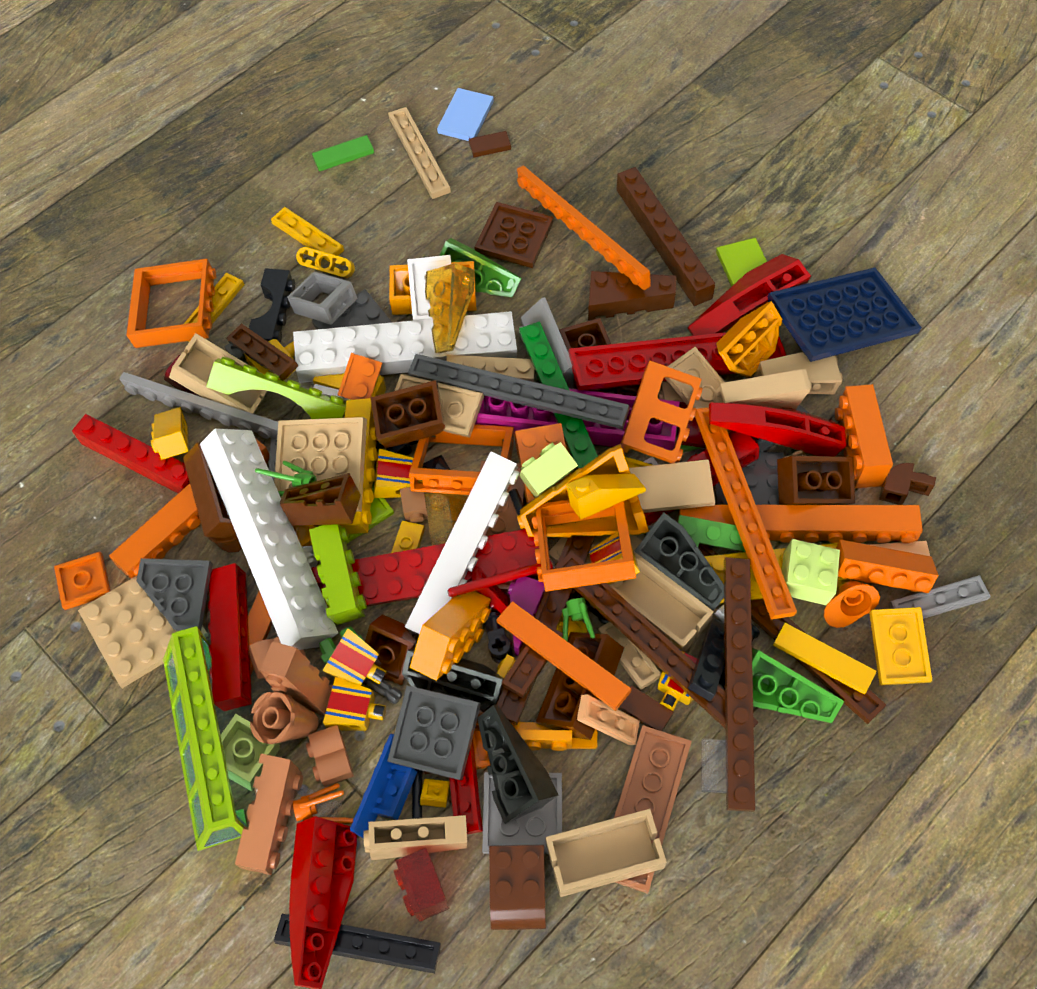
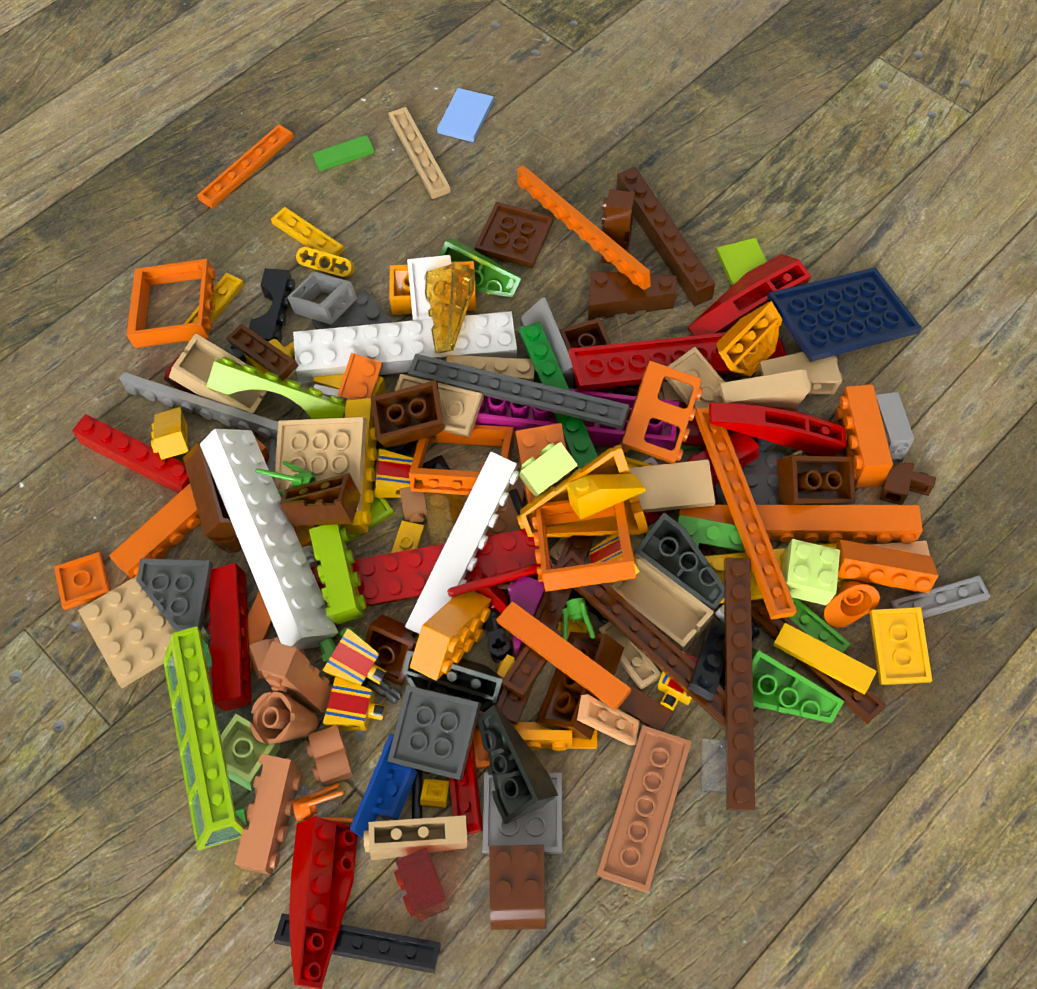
(245, 166): none -> orange tile
(489, 144): reddish brown tile -> none
(605, 852): tan piece -> none
(618, 217): none -> reddish brown wedge
(818, 628): none -> bright green tile
(895, 425): none -> light grey window

